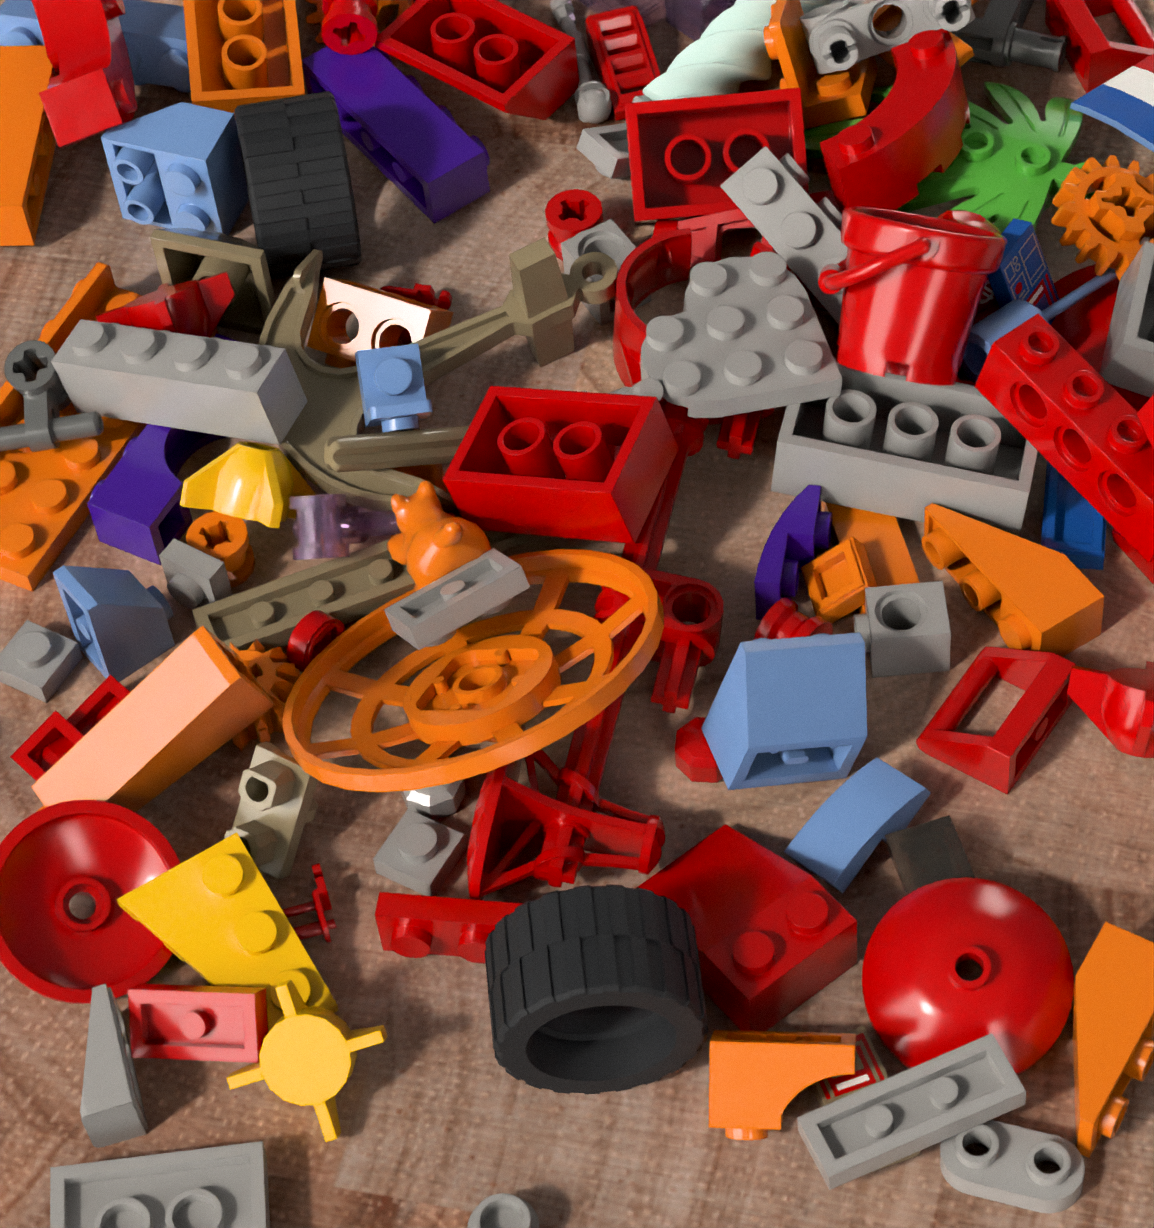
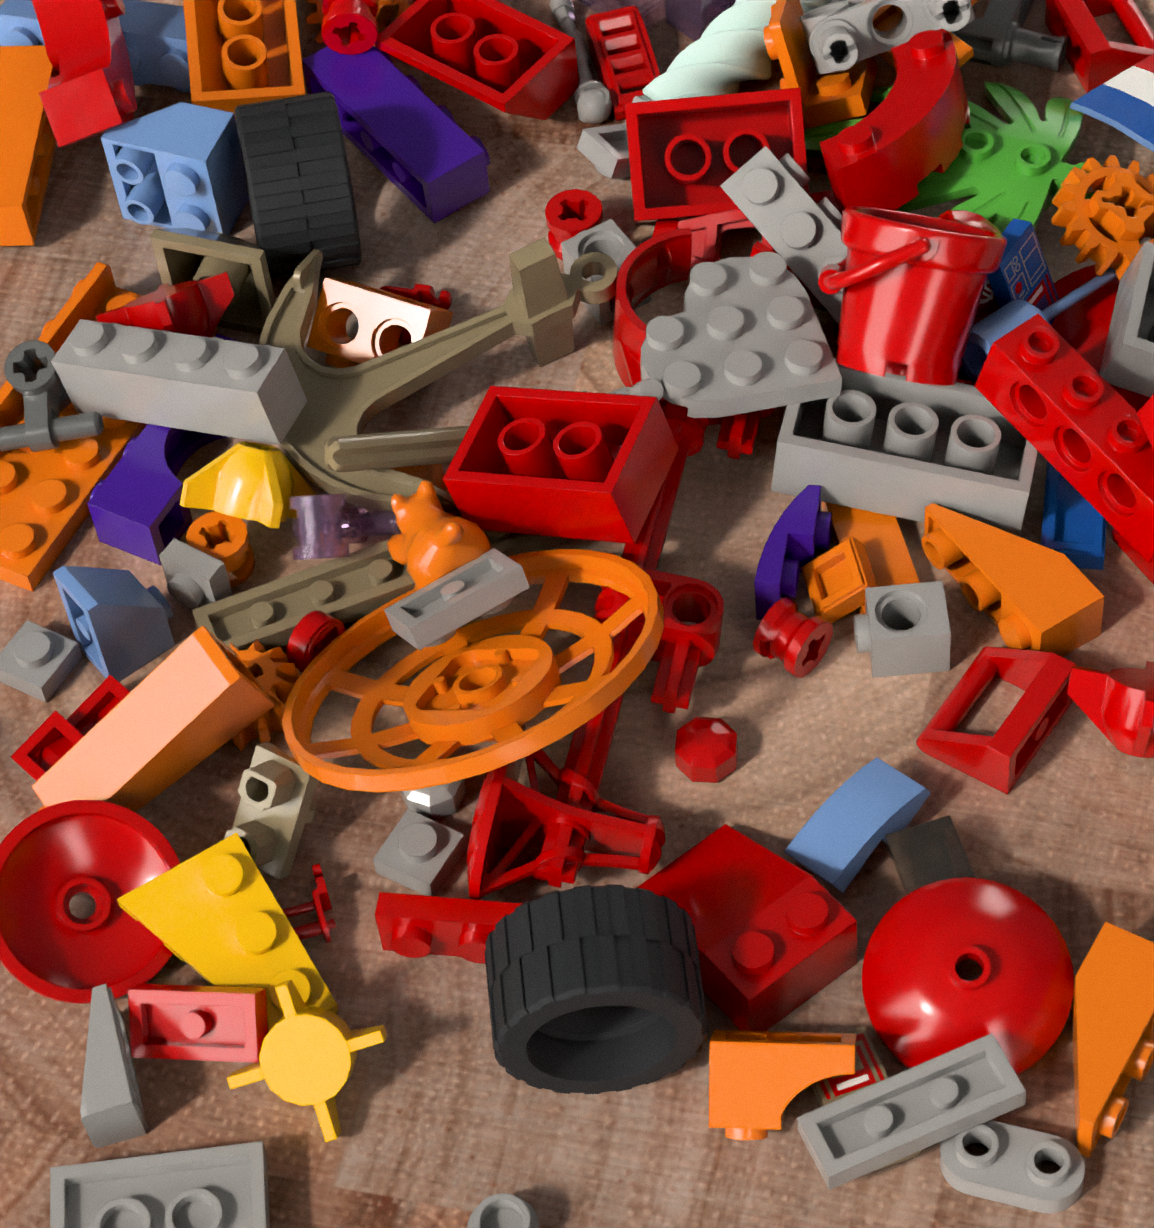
(392, 387): medium blue bracket -> none
(790, 711): medium blue slope -> none

